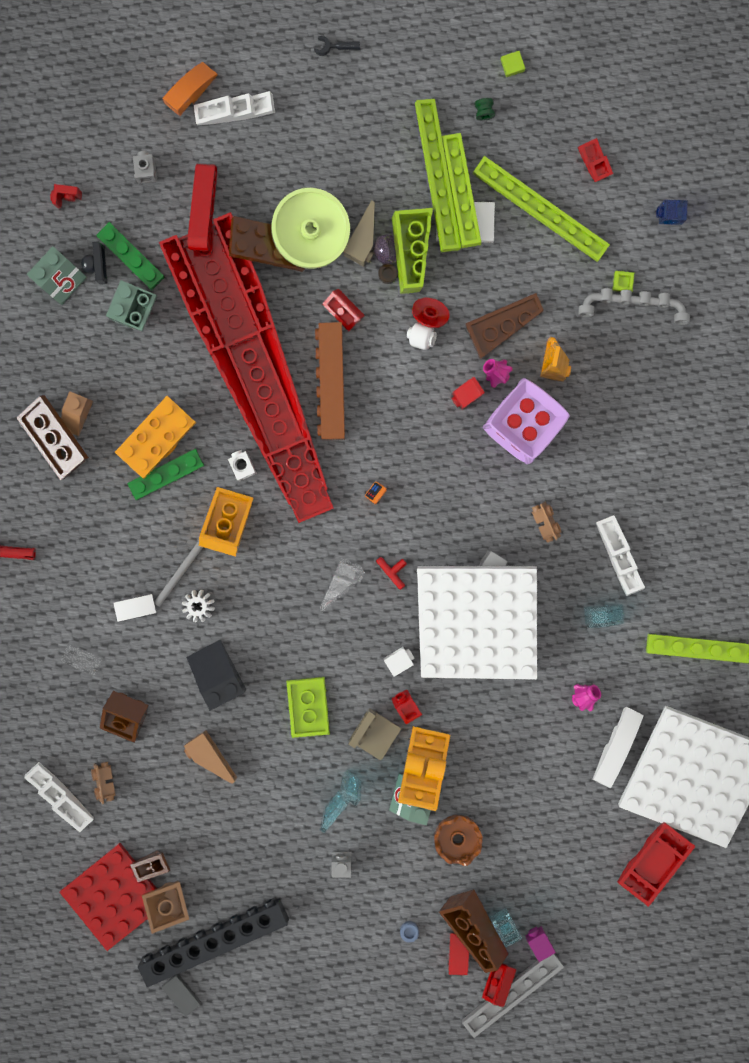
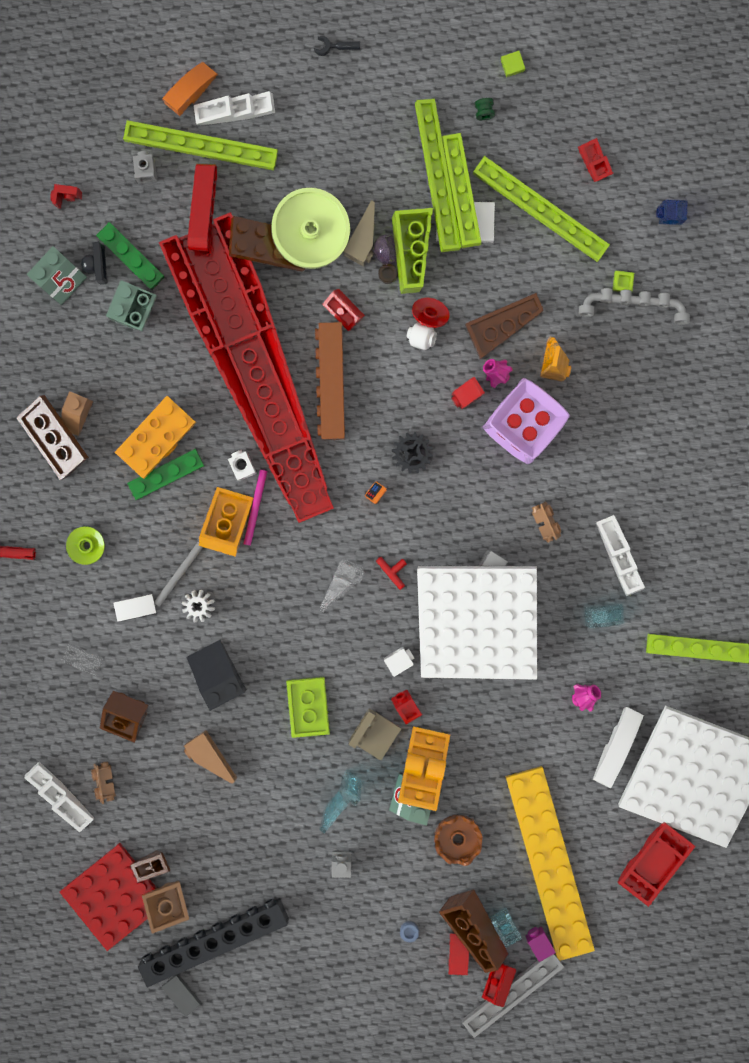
(76, 549): none -> lime dish
(200, 145): none -> lime plate
(255, 507): none -> dark pink bar
(420, 457): none -> black gear
(550, 863): none -> yellow plate

